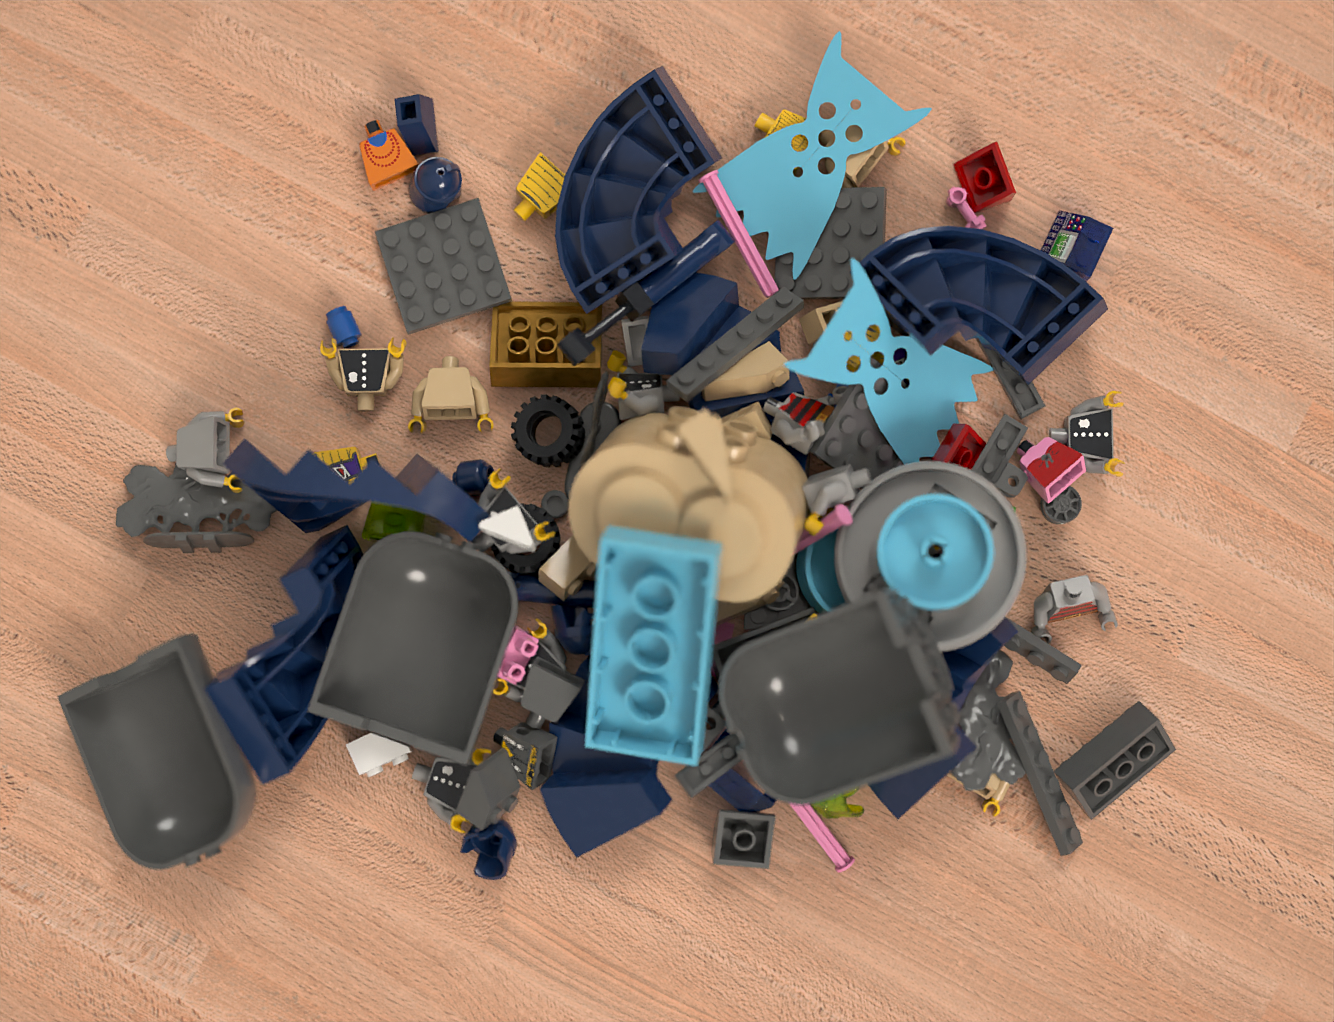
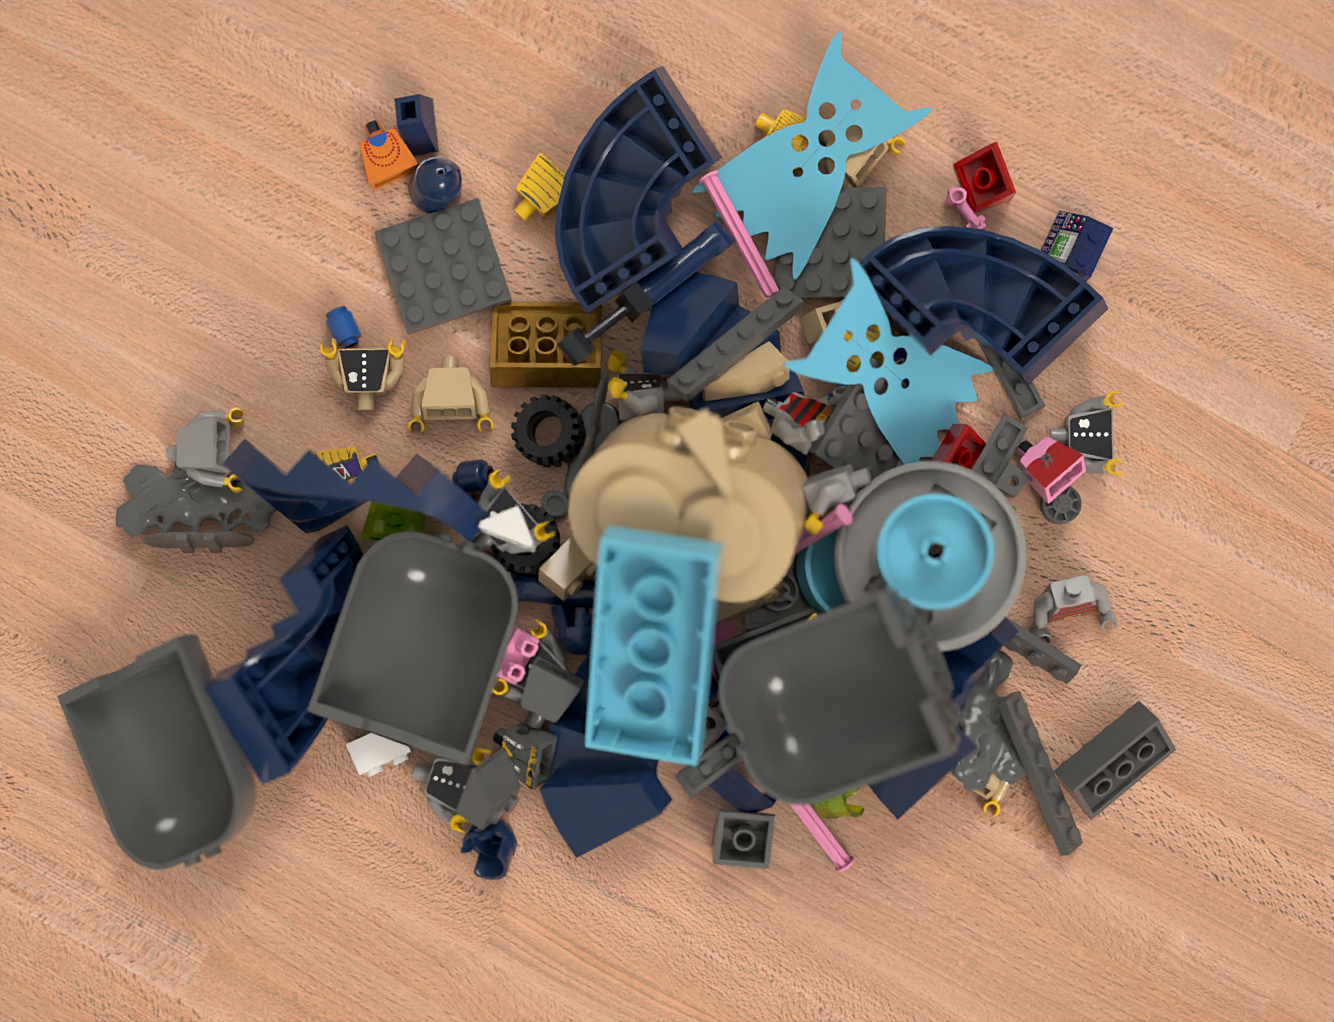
(633, 338): white slope -> none

